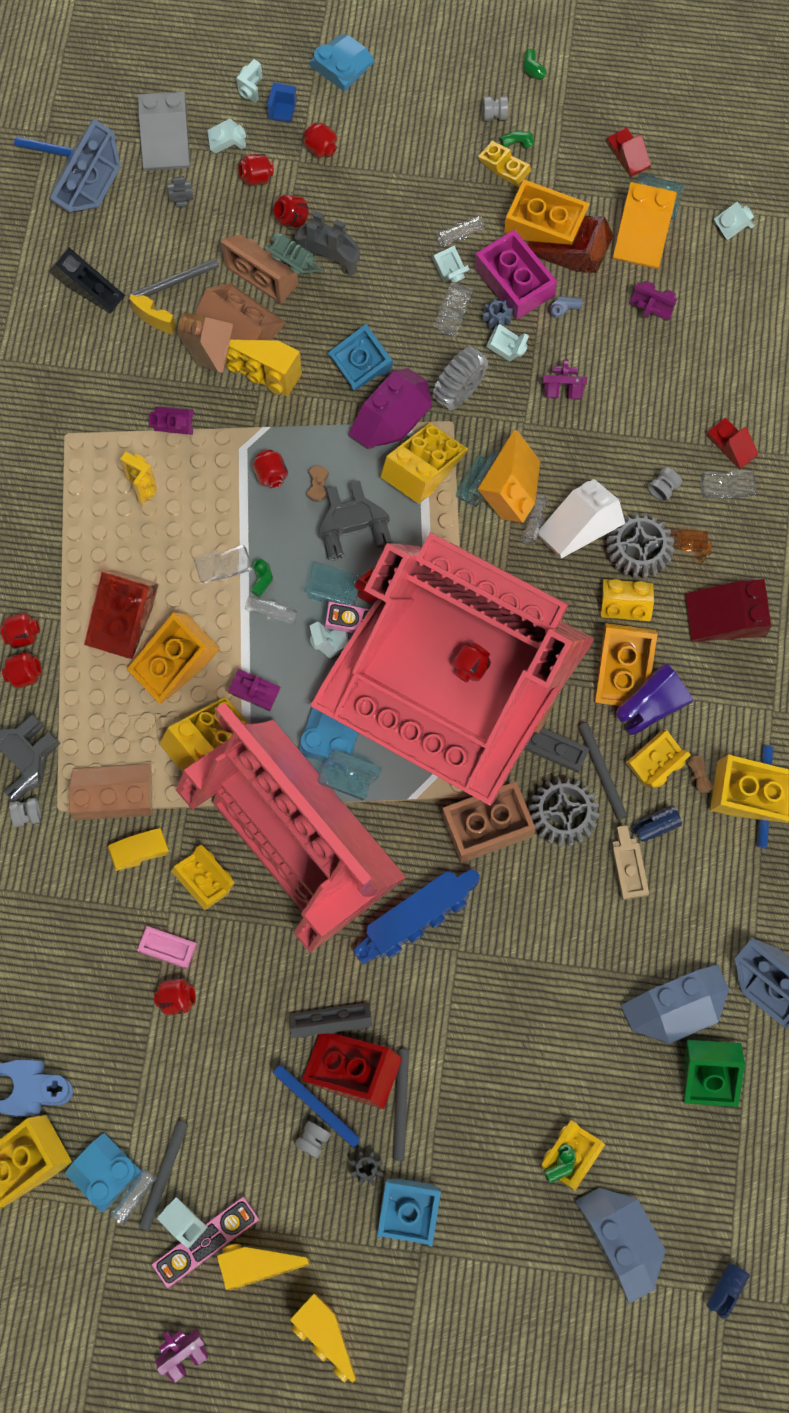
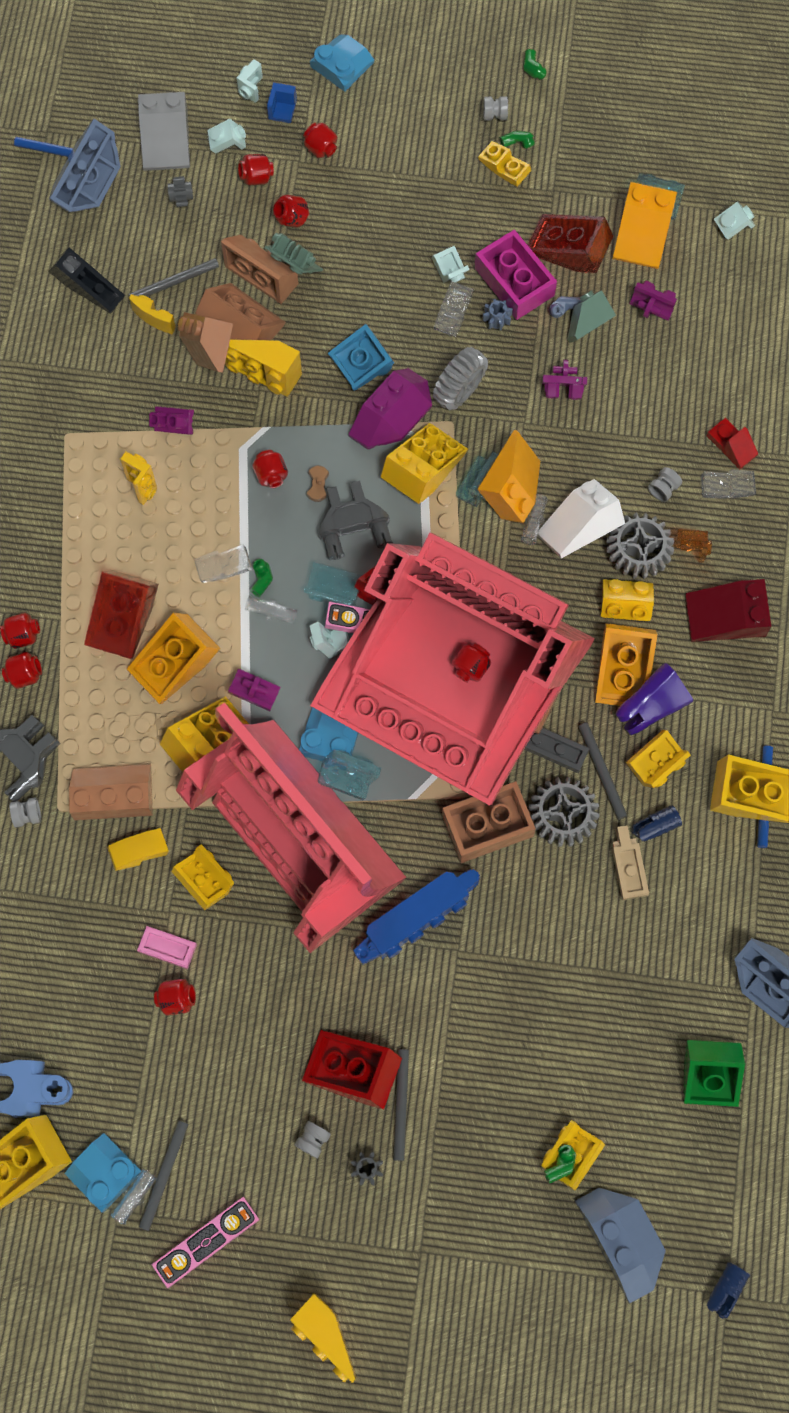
(177, 1349): magenta hips -> none
(182, 1222): light aqua brick -> none
(250, 1265): yellow slope -> none
(316, 1106): blue tile -> none
(329, 242): dark grey connector -> none
(330, 1020): dark grey plate -> none
(409, 1211): dark azure slope -> none
(460, 231): clear pin -> none
(507, 343): light aqua bracket -> none
(545, 214): light orange slope -> none
(589, 314): none -> sand green slope
(629, 151): slope -> none
(679, 1006): sand blue wedge -> none
(698, 766): medium nougat piece -> none

